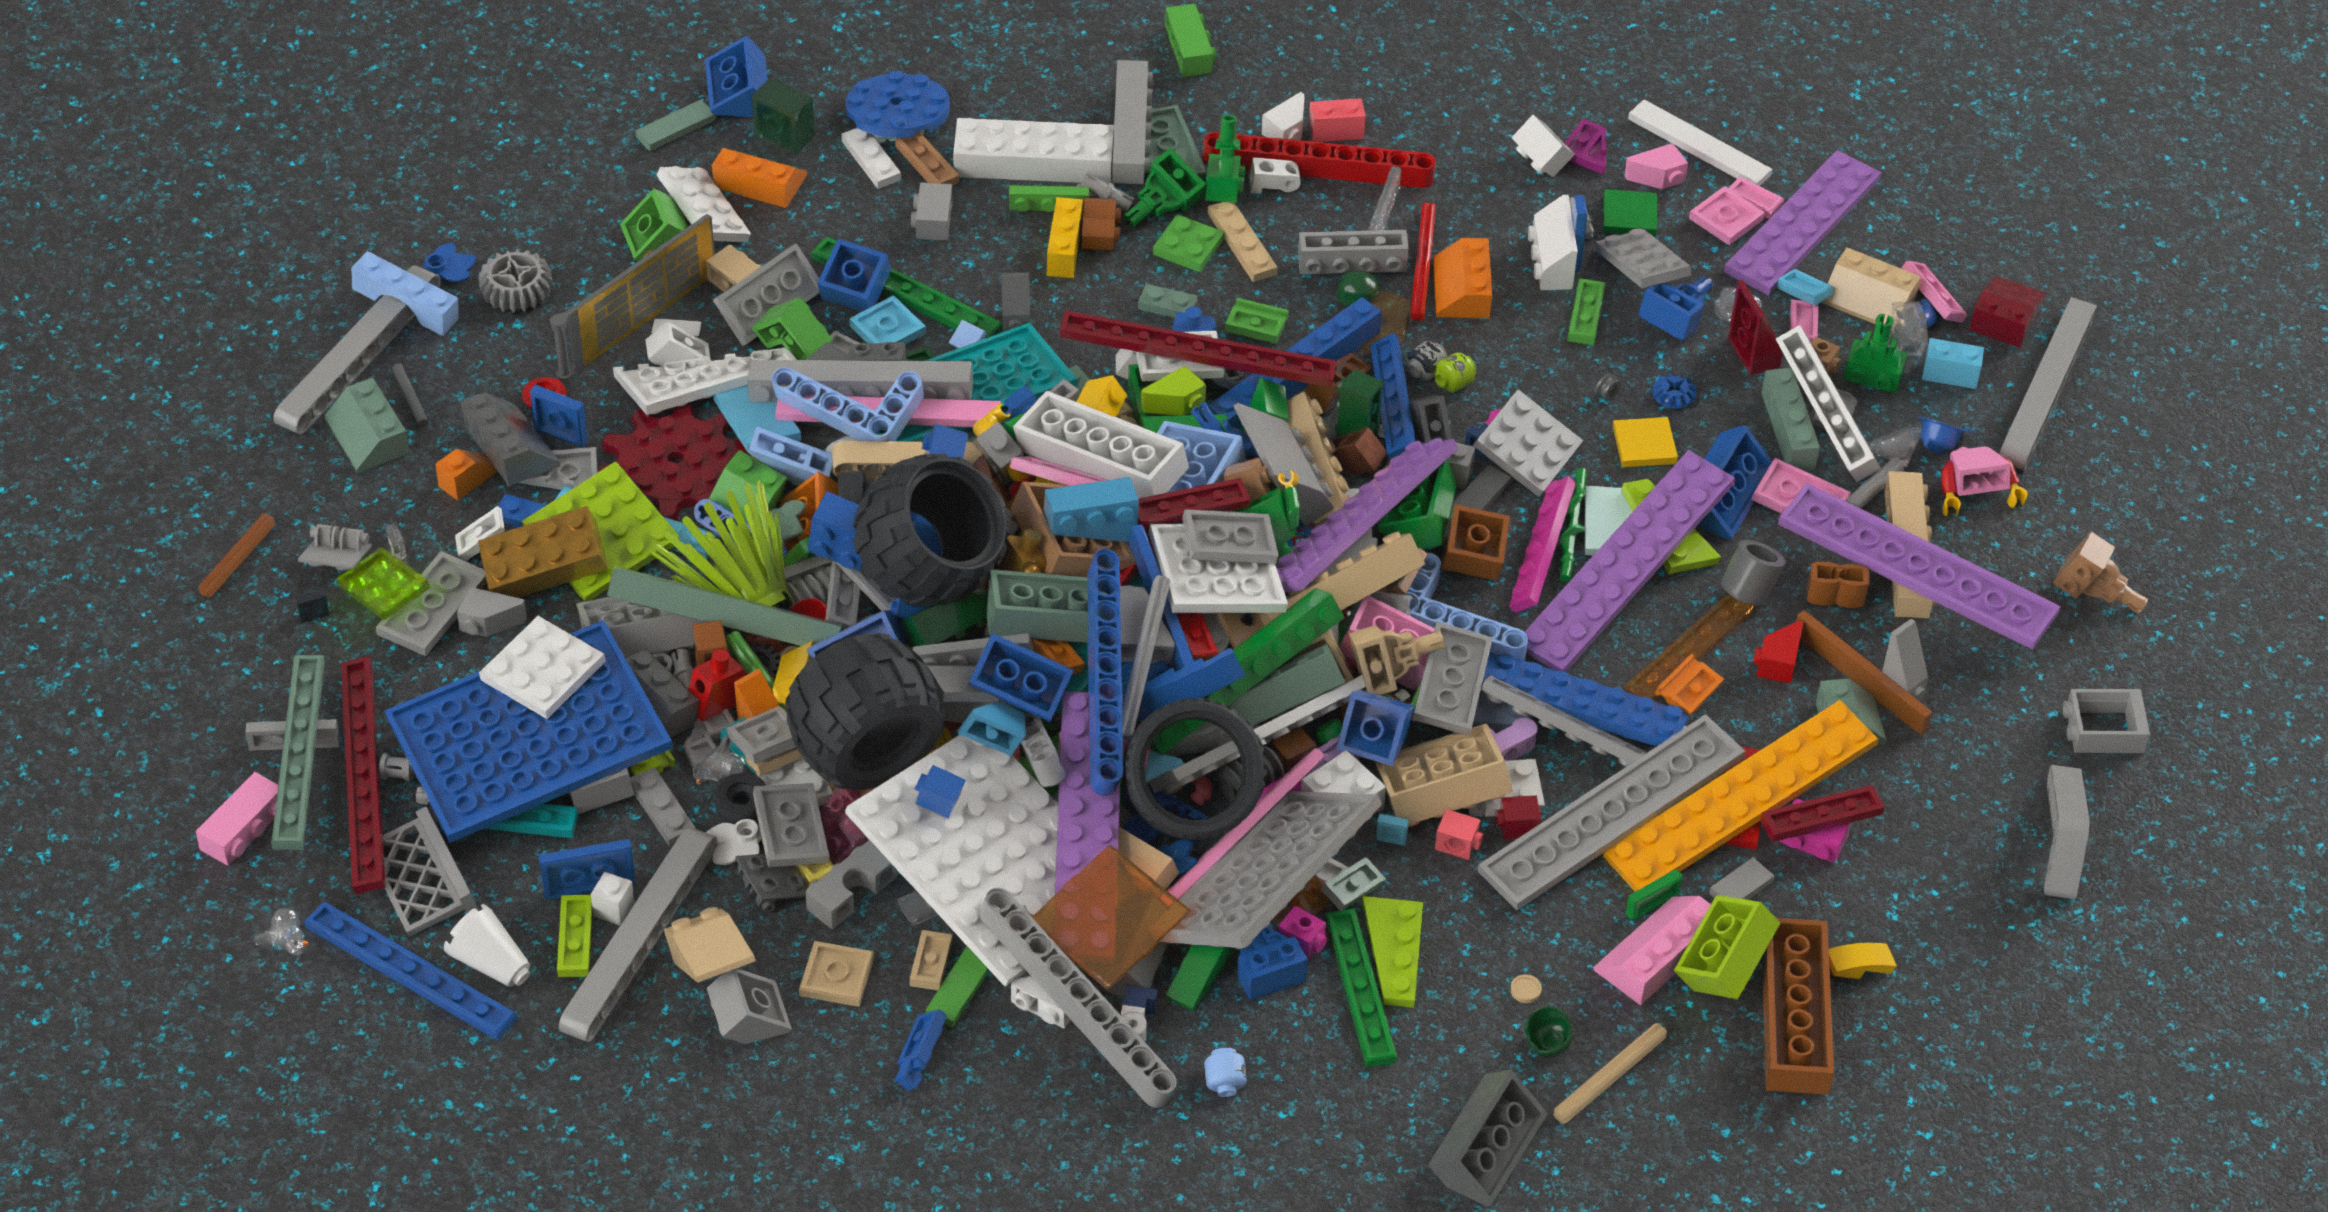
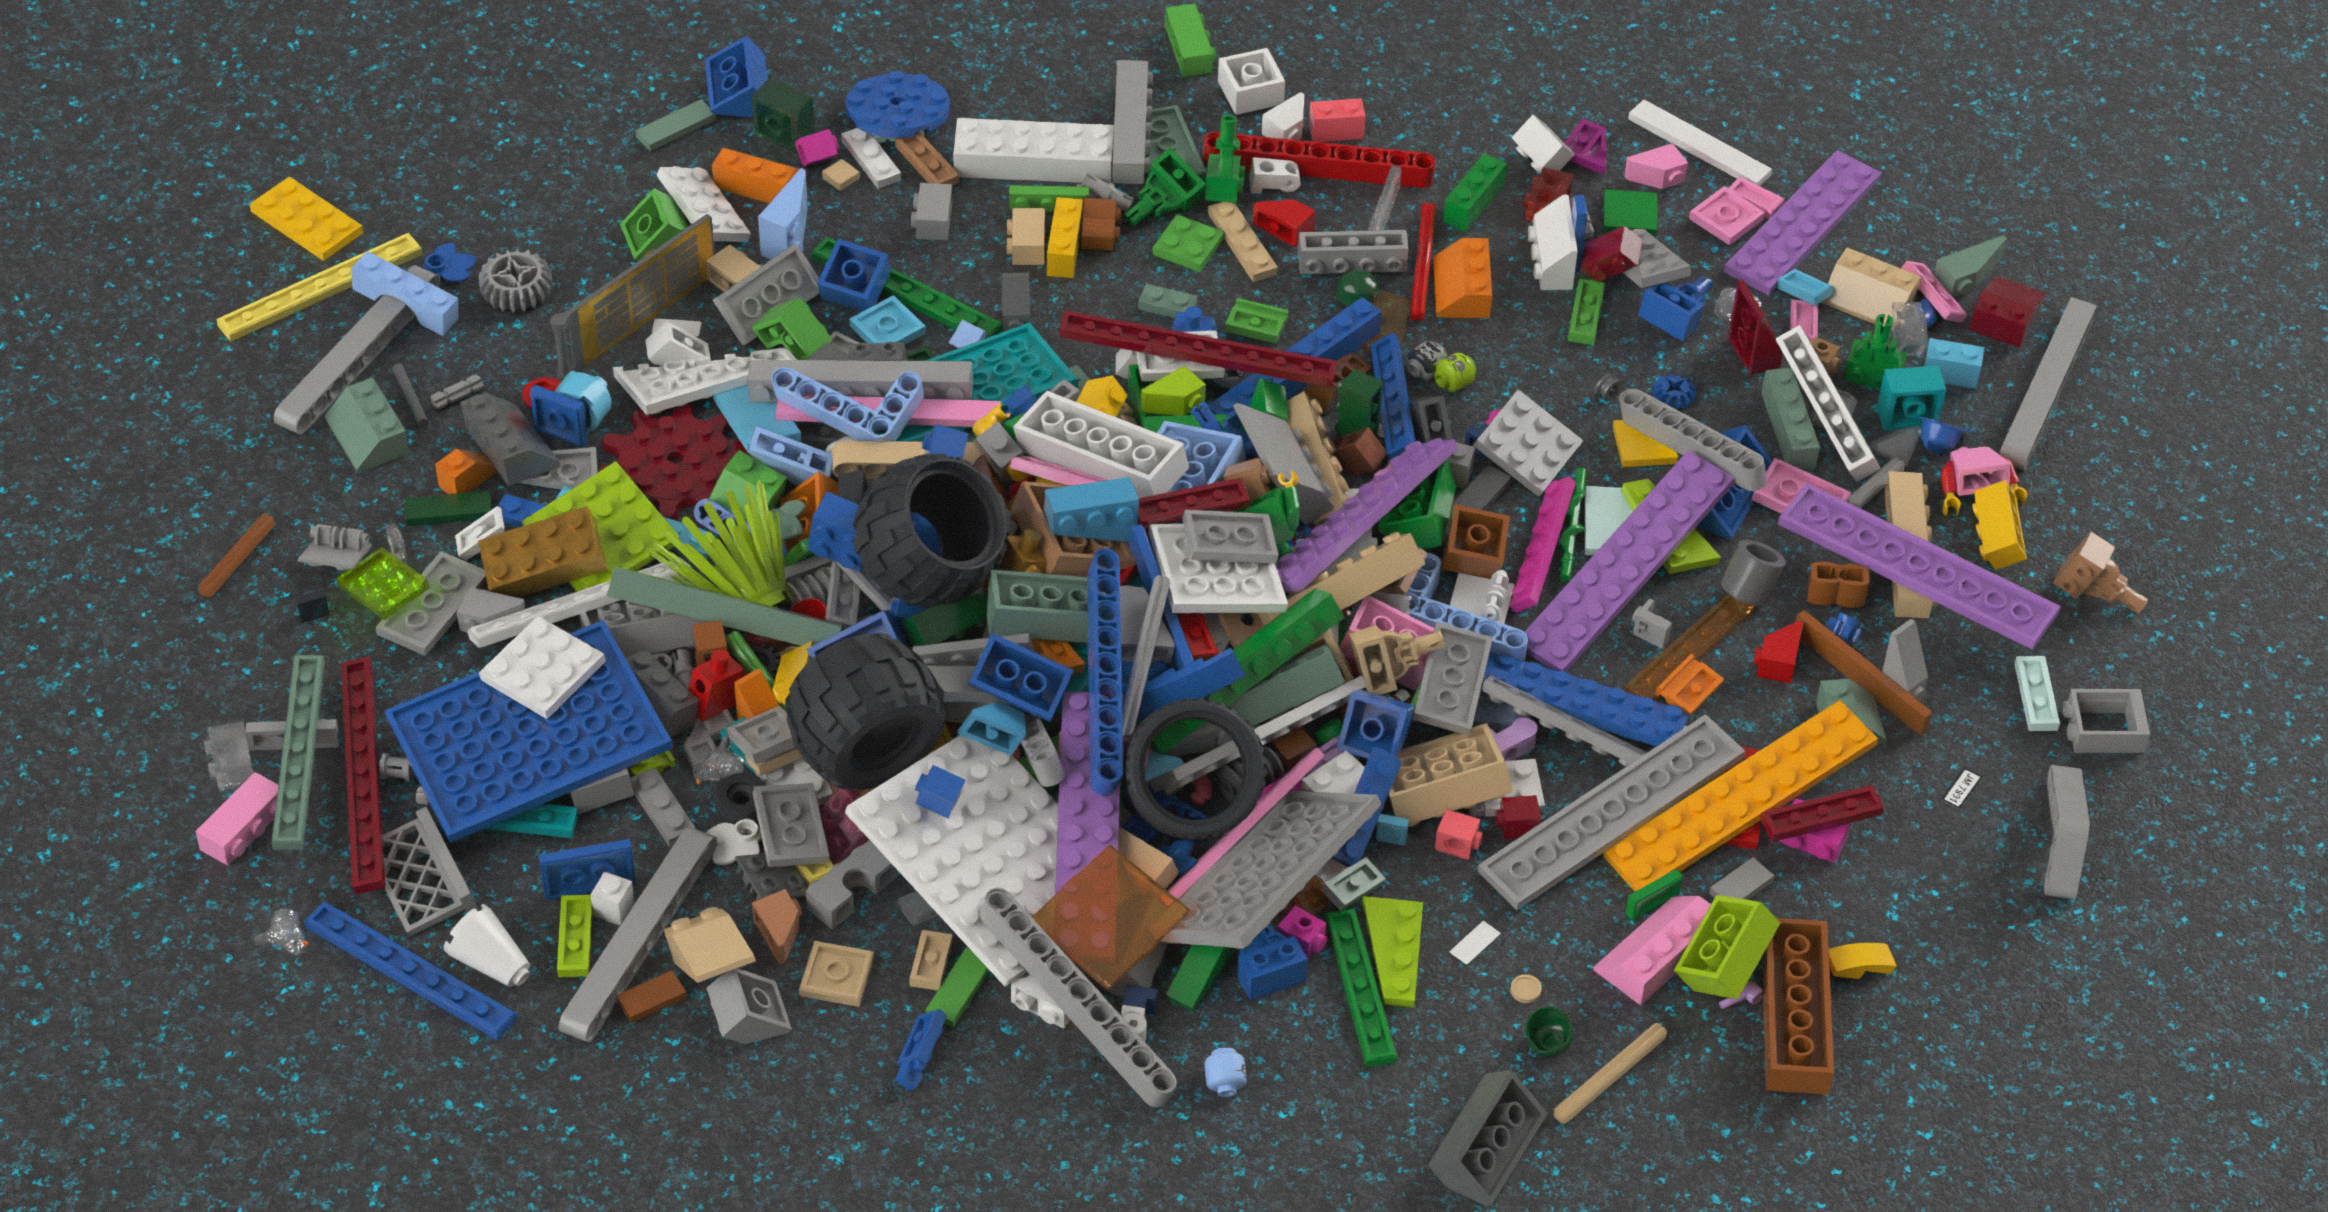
(230, 755): none -> clear brick
(306, 218): none -> yellow plate
(310, 290): none -> light yellow tile
(447, 508): none -> dark green tile
(456, 392): none -> light grey axle
(554, 610): none -> white tile
(591, 392): none -> medium azure brick
(651, 996): none -> dark orange tile
(778, 922): none -> nougat slope
(784, 218): none -> light blue slope
(817, 147): none -> dark pink brick
(841, 175): none -> tan tile
(1027, 236): none -> tan brick
(1251, 81): none -> white brick
(1284, 219): none -> red slope
(1375, 780): none -> blue plate
(1474, 192): none -> green brick
(1475, 942): none -> white sticker
(1483, 596): none -> white hinge
(1546, 189): none -> clear red brick
(1611, 254): none -> dark red brick
(1650, 626): none -> light grey bracket
(1685, 433): none -> light grey beam
(1751, 992): none -> lavender hand
(1845, 627): none -> blue gear
(1910, 395): none -> teal brick
(1961, 788): none -> sticker
(1967, 268): none -> sand green slope
(1999, 525): none -> yellow brick
(2037, 693): none -> light aqua plate

